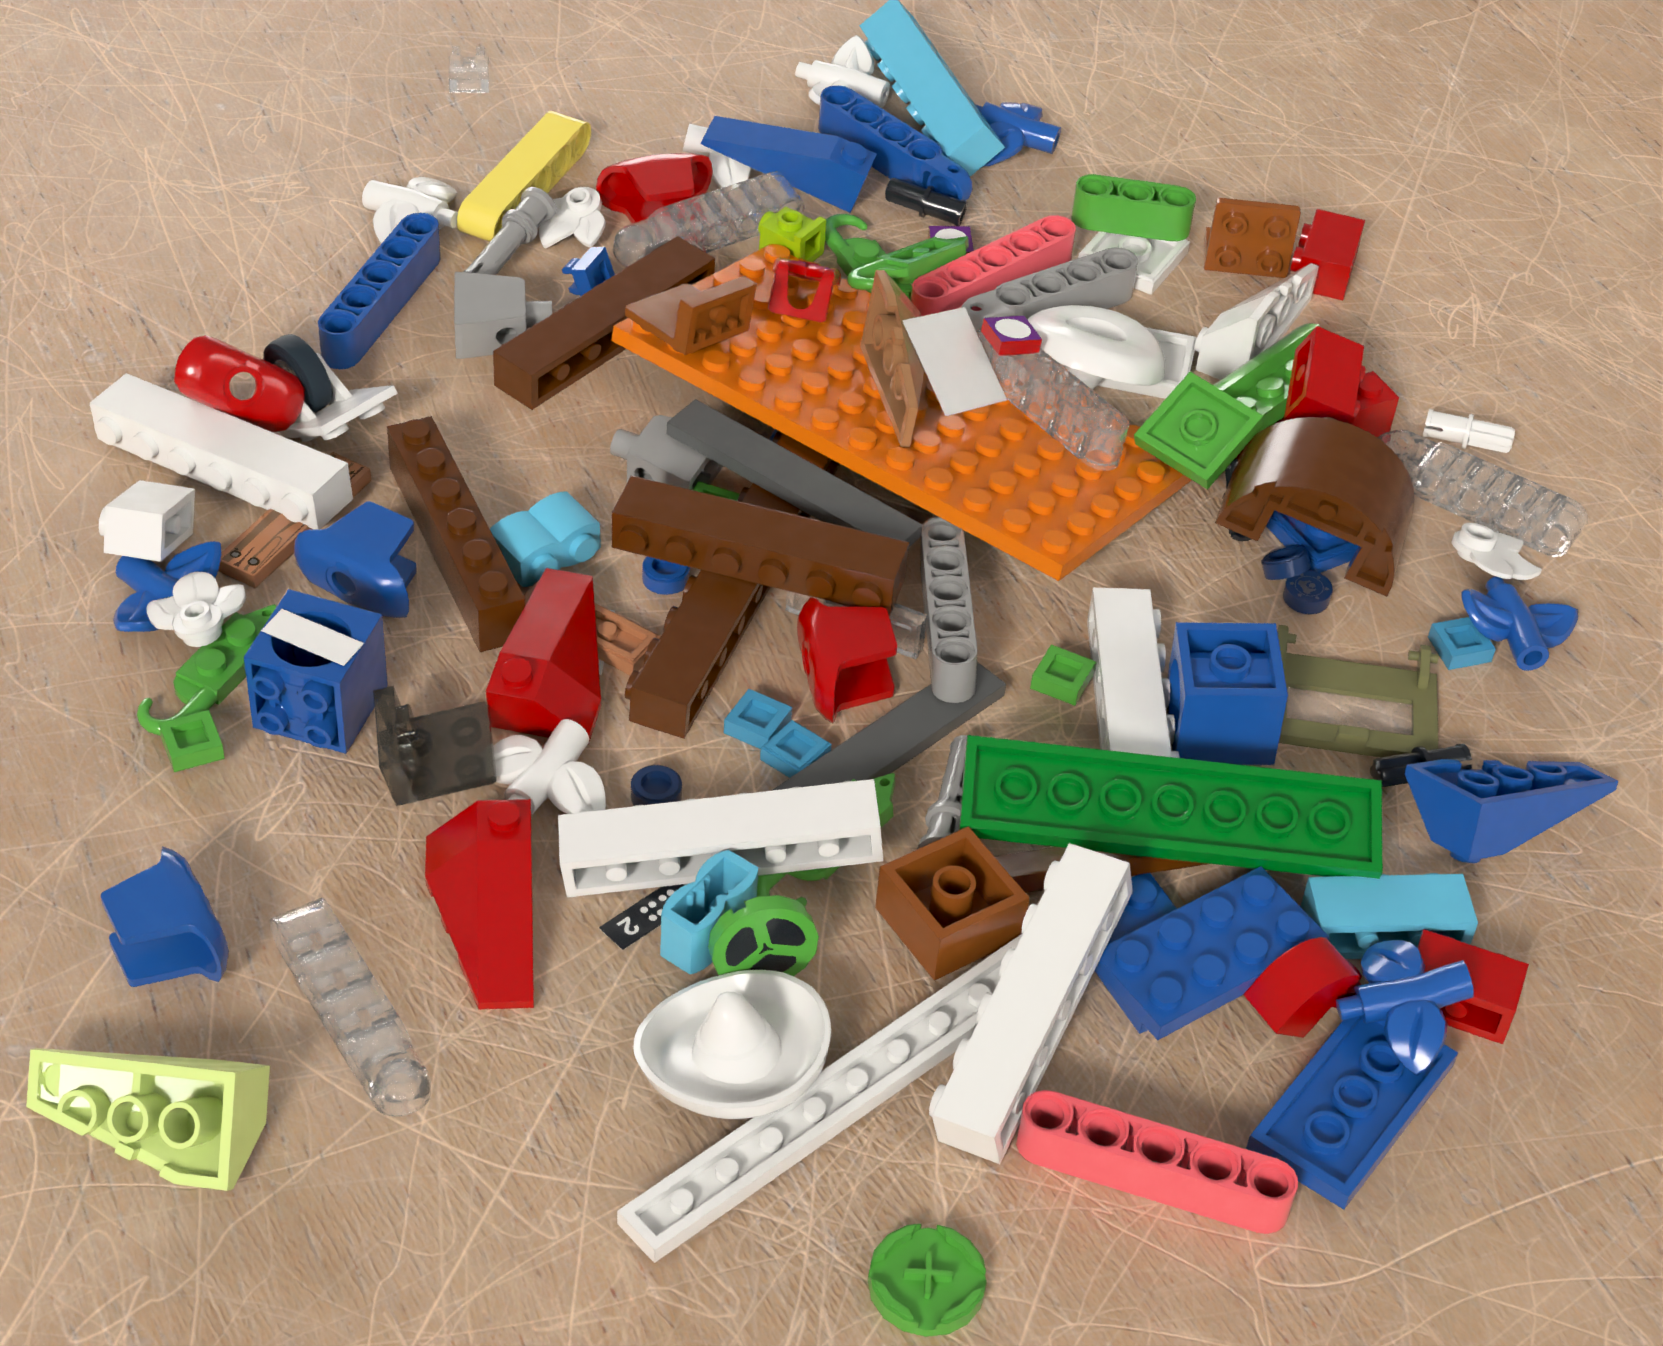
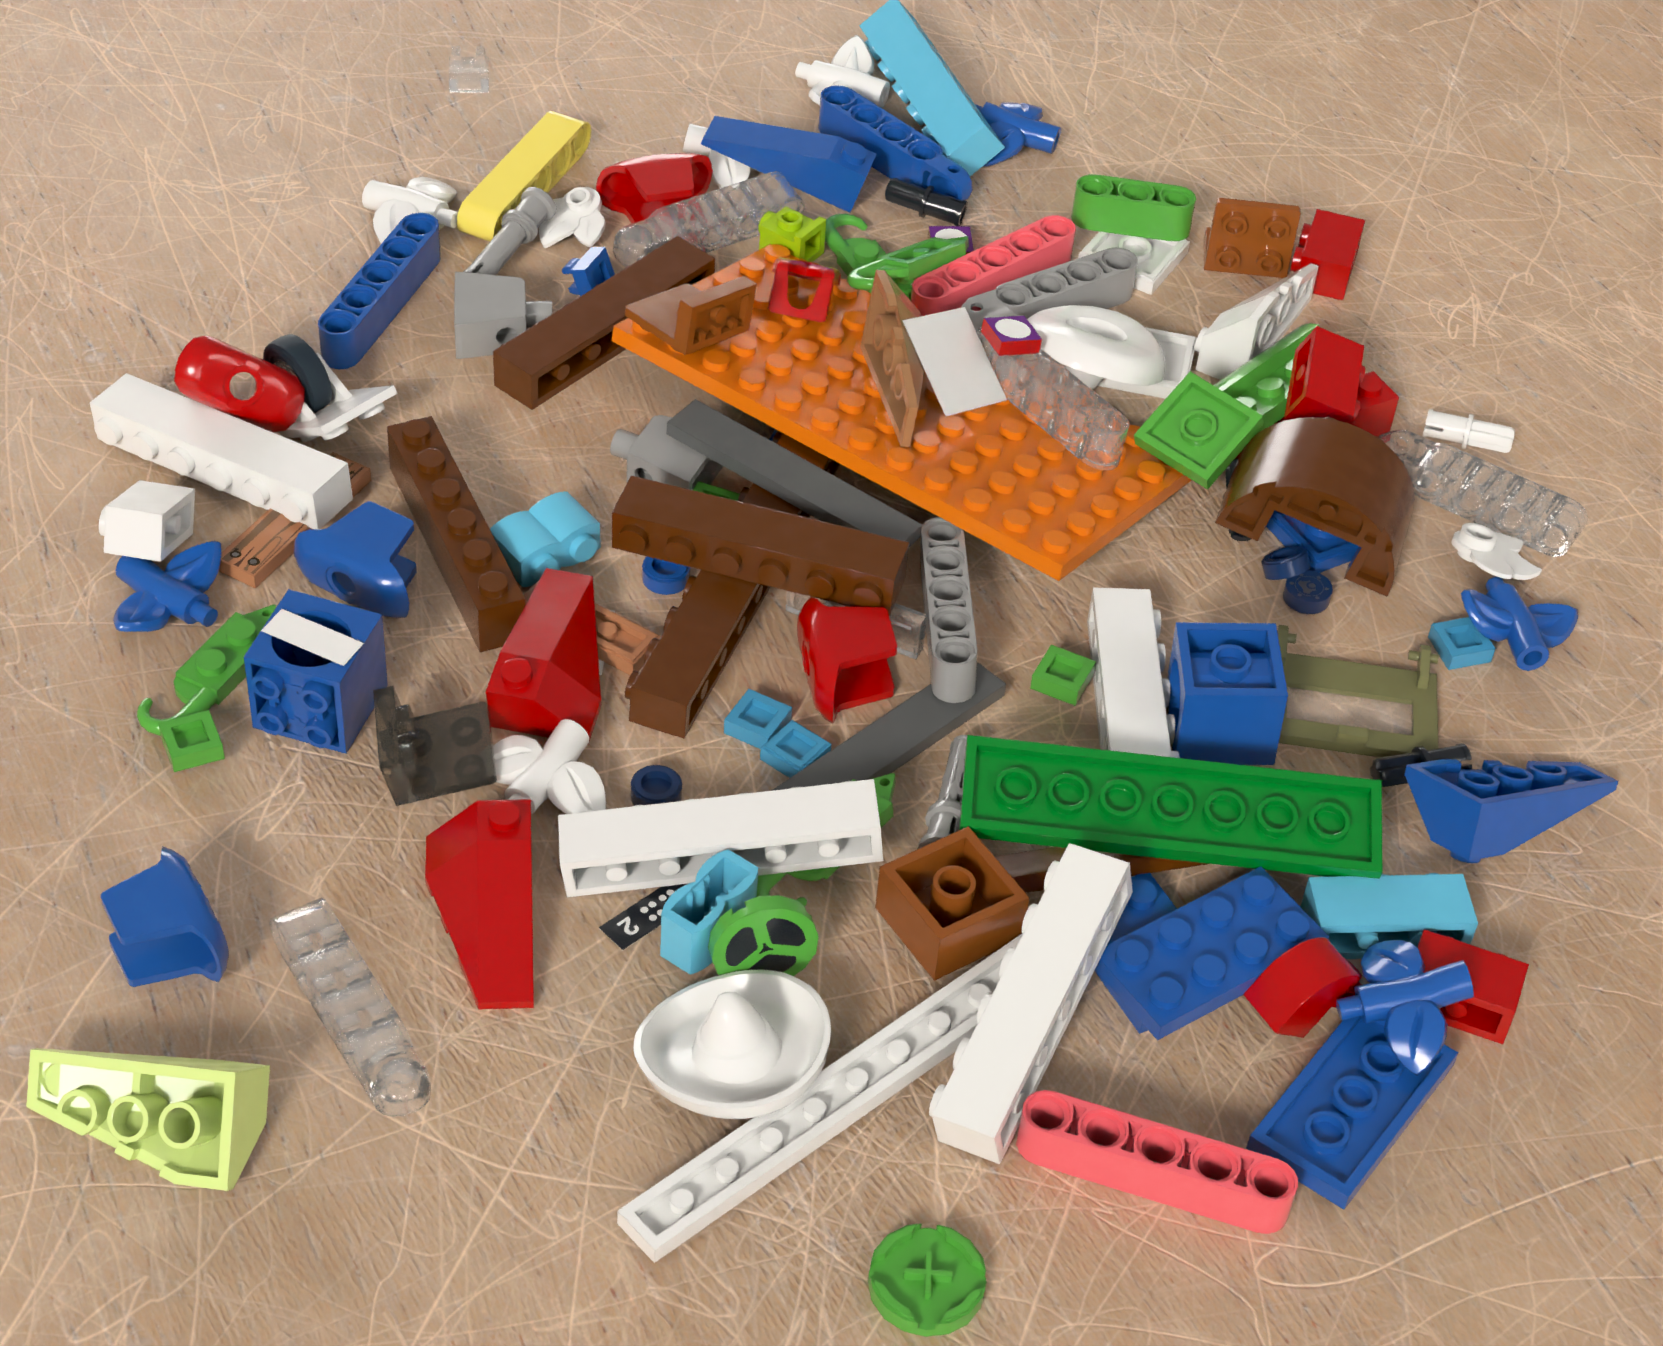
(196, 608): white plate -> none

